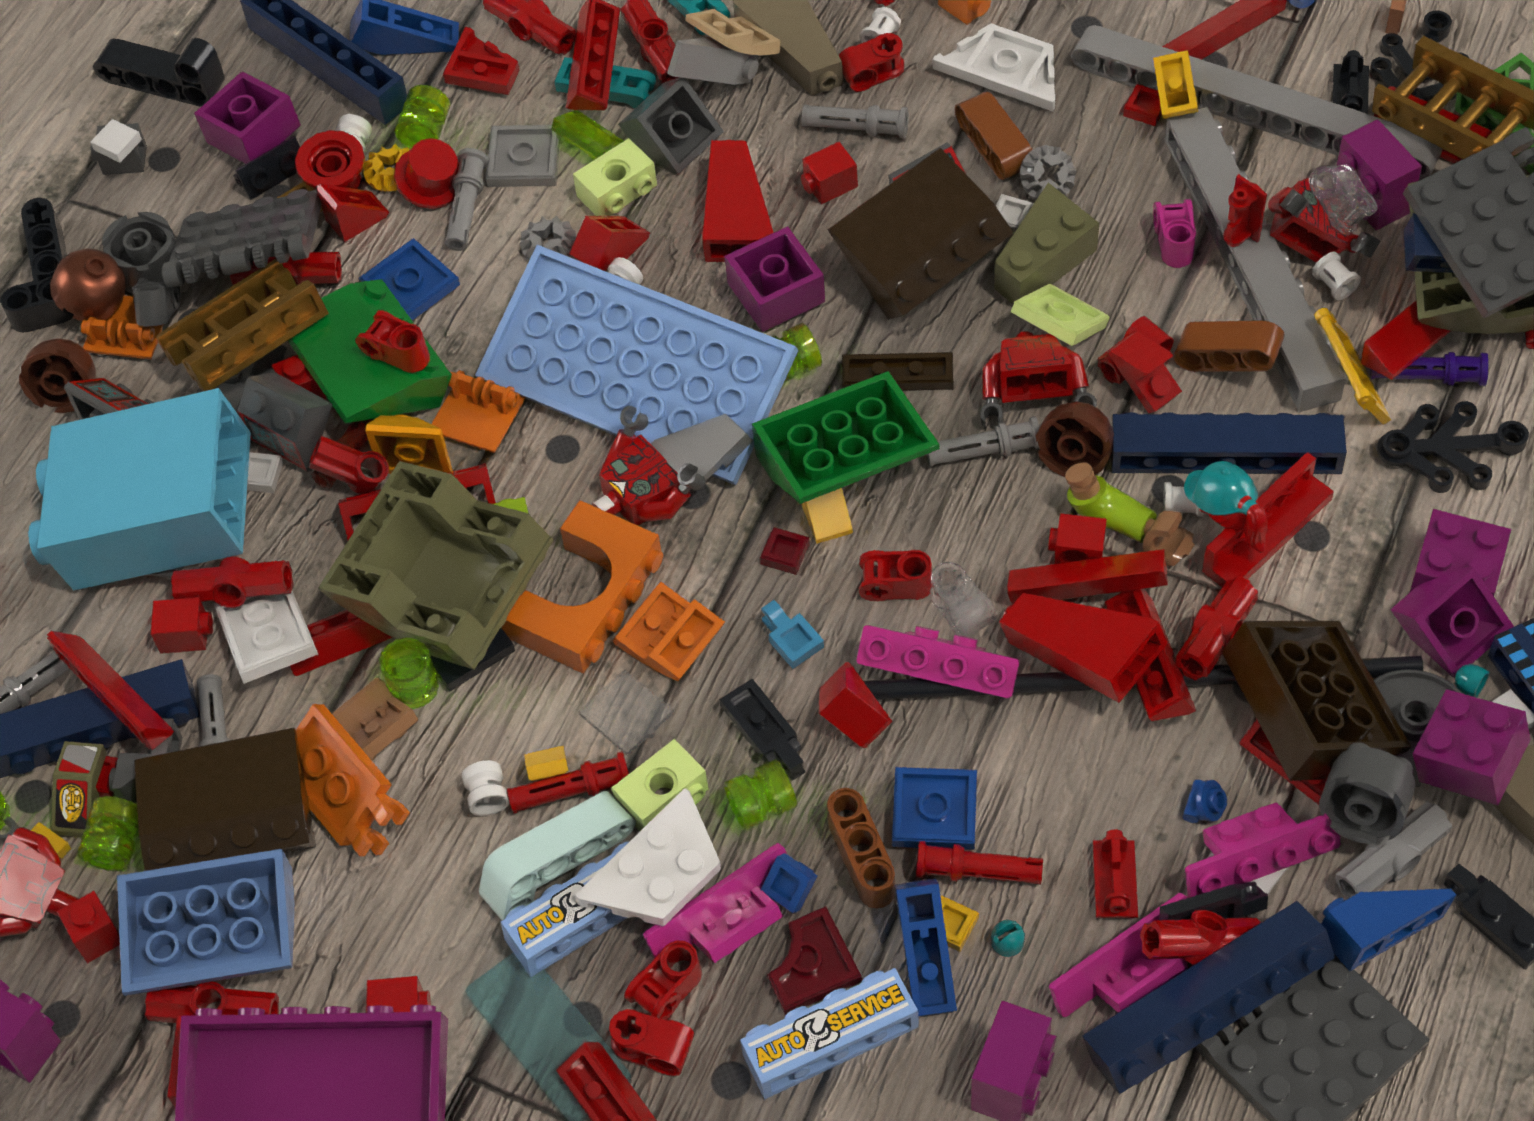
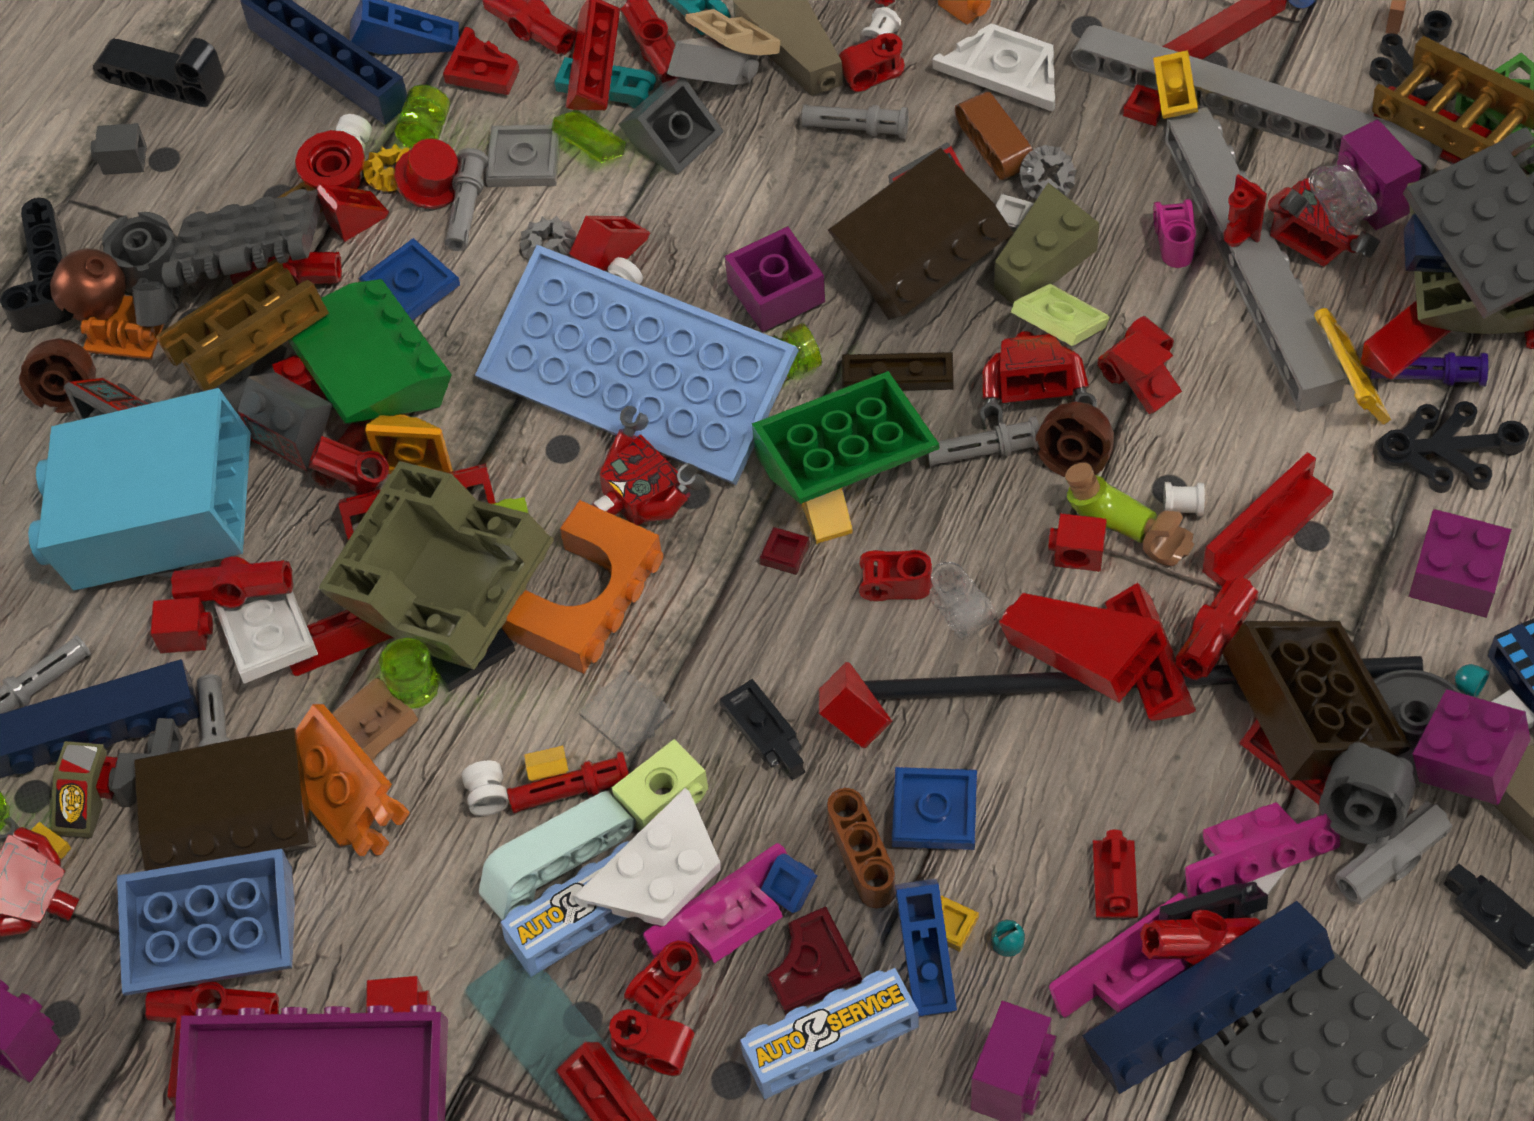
(90, 926): red brick -> none
(110, 688): red slope -> none
(111, 834): clear neon green wheel -> none
(116, 140): white tile -> none
(247, 118): magenta brick -> none
(263, 472): white tile -> none
(268, 168): black hinge -> none
(395, 343): red piece -> none
(477, 411): orange hinge -> none
(615, 179): yellowish green brick -> none
(668, 632): orange slope -> none
(704, 445): light grey slope -> none
(733, 203): red slope -> none
(763, 793): clear neon green wheel -> none
(791, 637): dark azure plate -> none
(829, 173): red brick -> none
(938, 659): dark pink bracket -> none
(958, 863): red pin -> none
(1090, 576): red slope -> none
(1205, 802): blue plate -> none
(1229, 346): dark orange beam -> none
(1229, 499): teal hair -> none
(1250, 441): dark blue brick -> none
(1336, 276): white bush -> none
(1351, 82): black hinge -> none
(1379, 920): blue slope -> none
(1452, 618): magenta slope -> none

